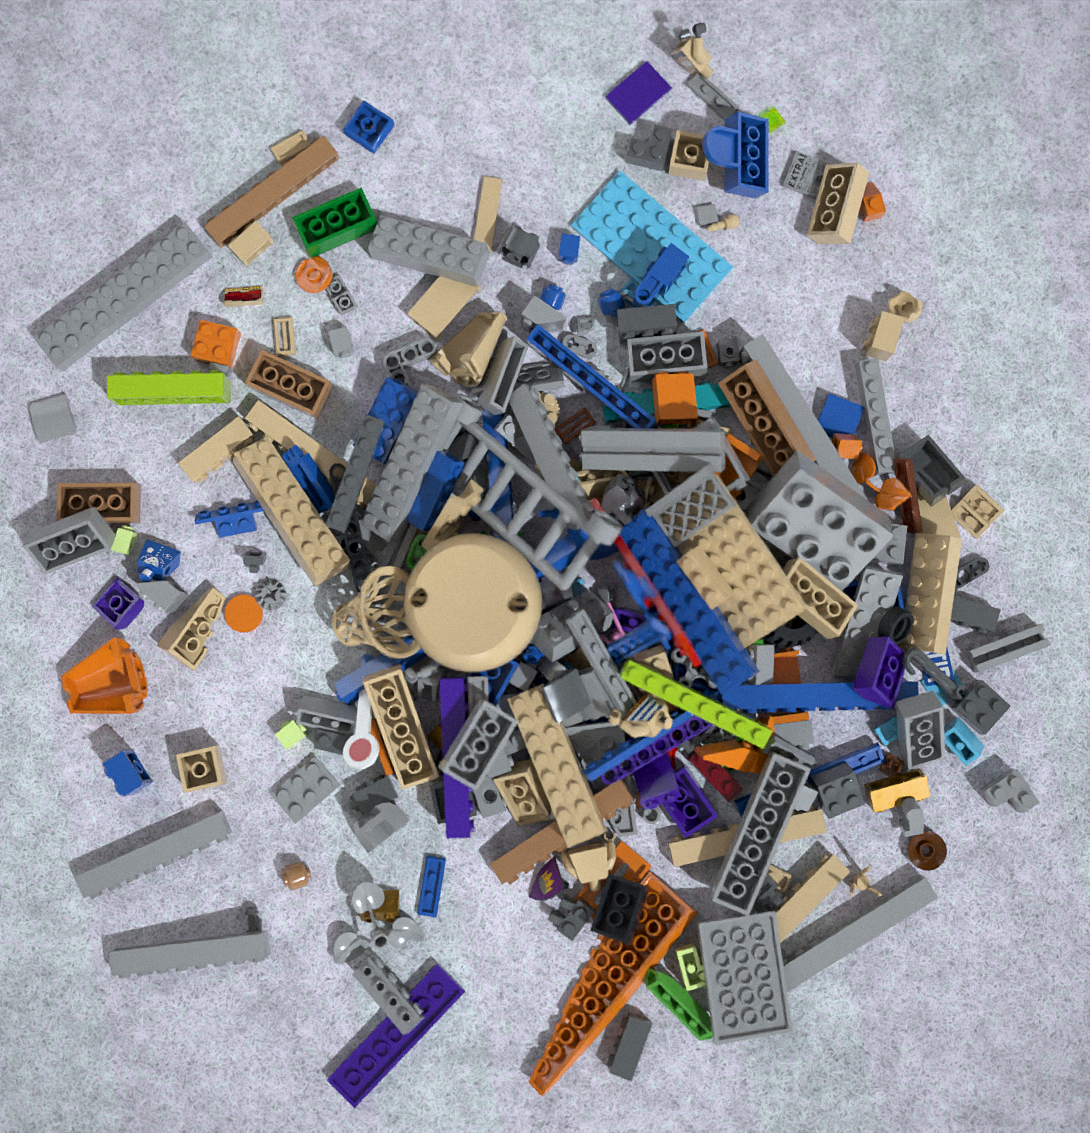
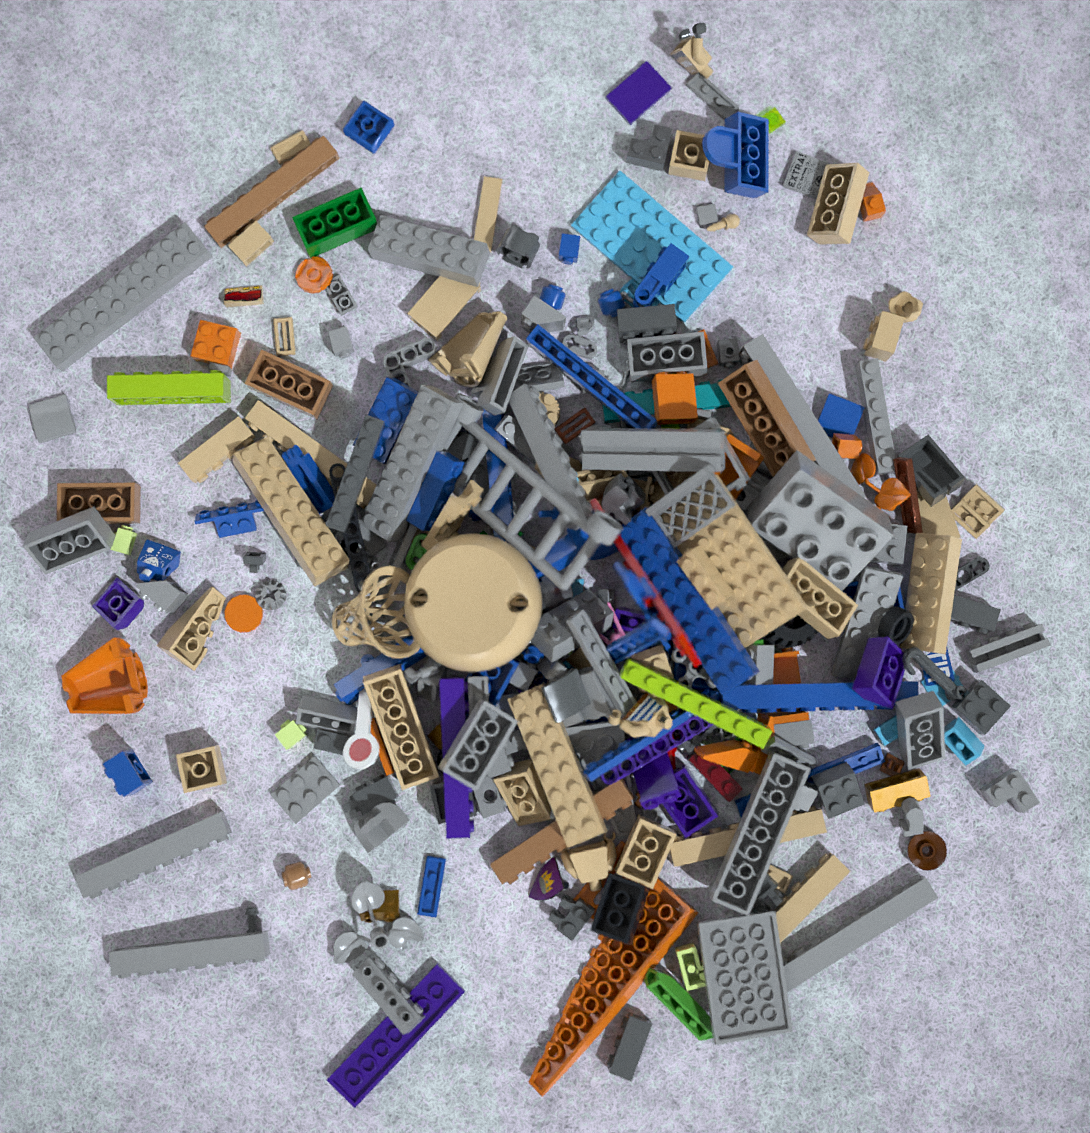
(645, 851): none -> tan brick
(862, 882): tan plant -> none

